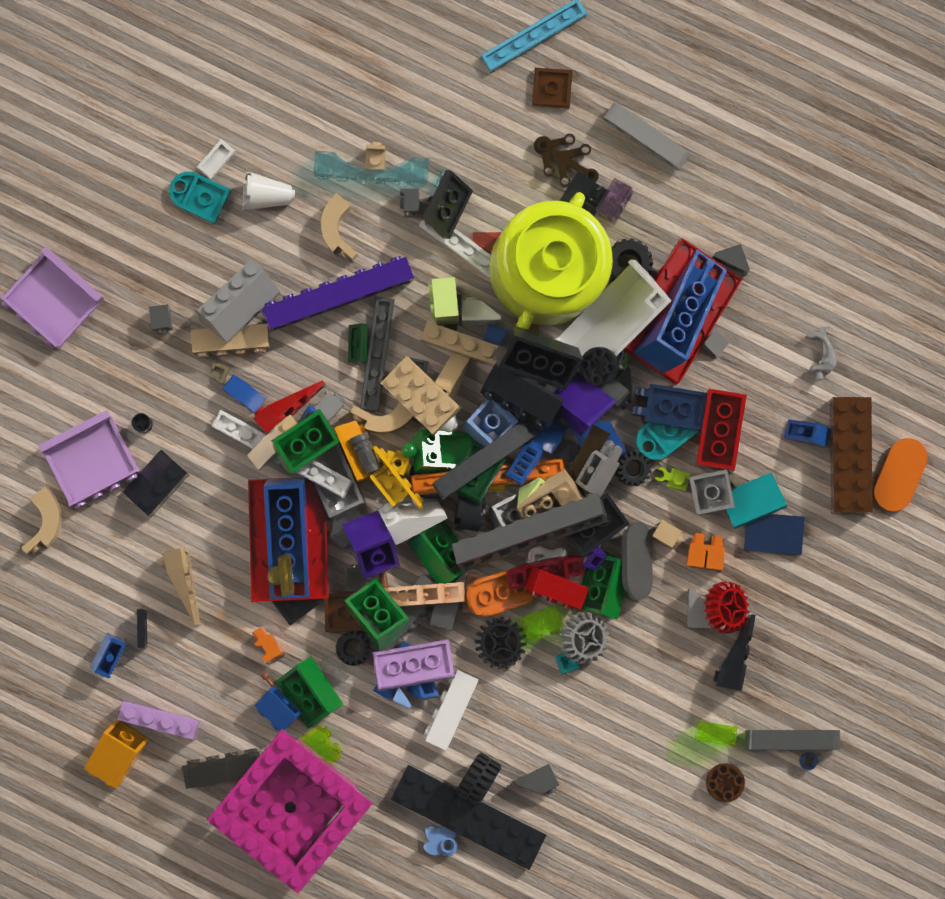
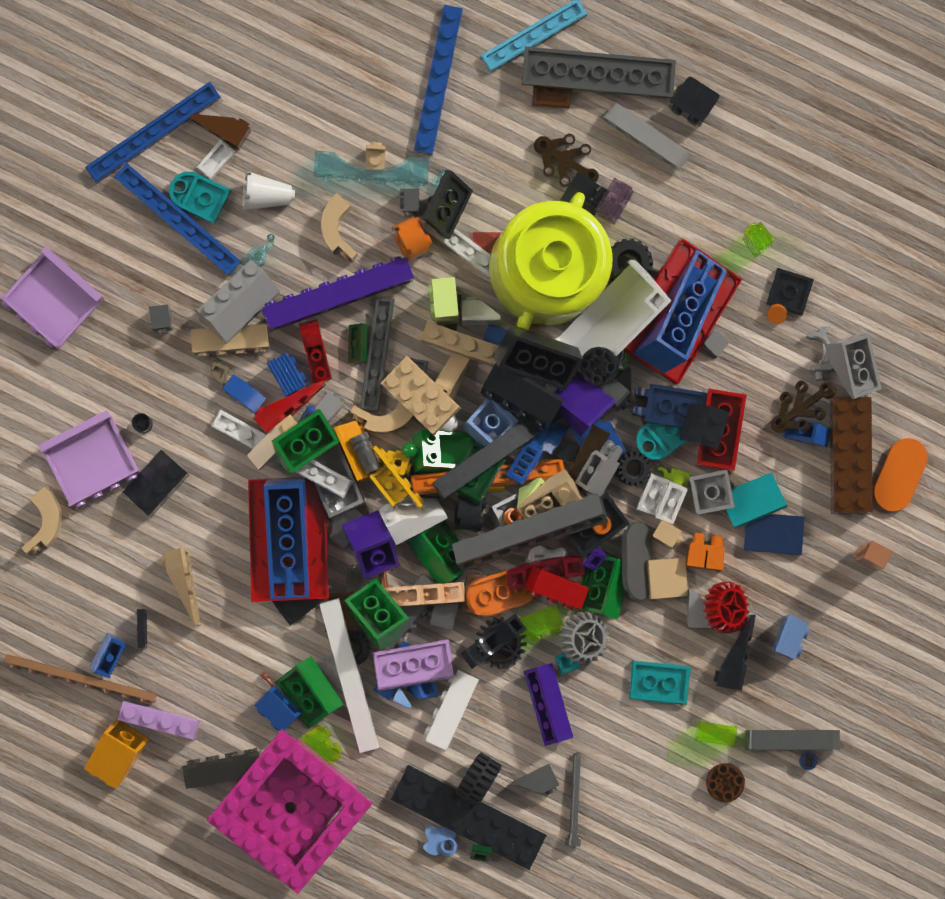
(88, 681): none -> medium nougat plate
(152, 132): none -> blue tile
(177, 219): none -> blue plate
(226, 128): none -> reddish brown slope
(261, 252): none -> clear light blue plate
(269, 644): orange hips -> none
(282, 575): clear yellow tile -> none
(286, 374): none -> blue brick
(315, 351): none -> red slope
(349, 675): none -> white tile
(412, 238): none -> orange brick
(438, 80): none -> blue plate
(481, 853): none -> dark green tile
(493, 641): none -> black arch
(514, 512): none -> orange plate
(548, 704): none -> dark purple brick
(573, 838): none -> dark grey piece
(598, 72): none -> dark grey plate
(602, 528): none -> orange tile
(659, 682): none -> teal tile
(661, 498): none -> white slope
(667, 578): none -> tan tile
(694, 101): none -> black bracket
(704, 426): none -> black slope
(733, 258): dark grey slope -> none
(757, 238): none -> clear neon green brick
(777, 314): none -> orange tile
(790, 291): none -> black tile
(790, 637): none -> medium blue slope
(800, 408): none -> dark brown plant
(855, 364): none -> light grey slope
(873, 555): none -> nougat brick

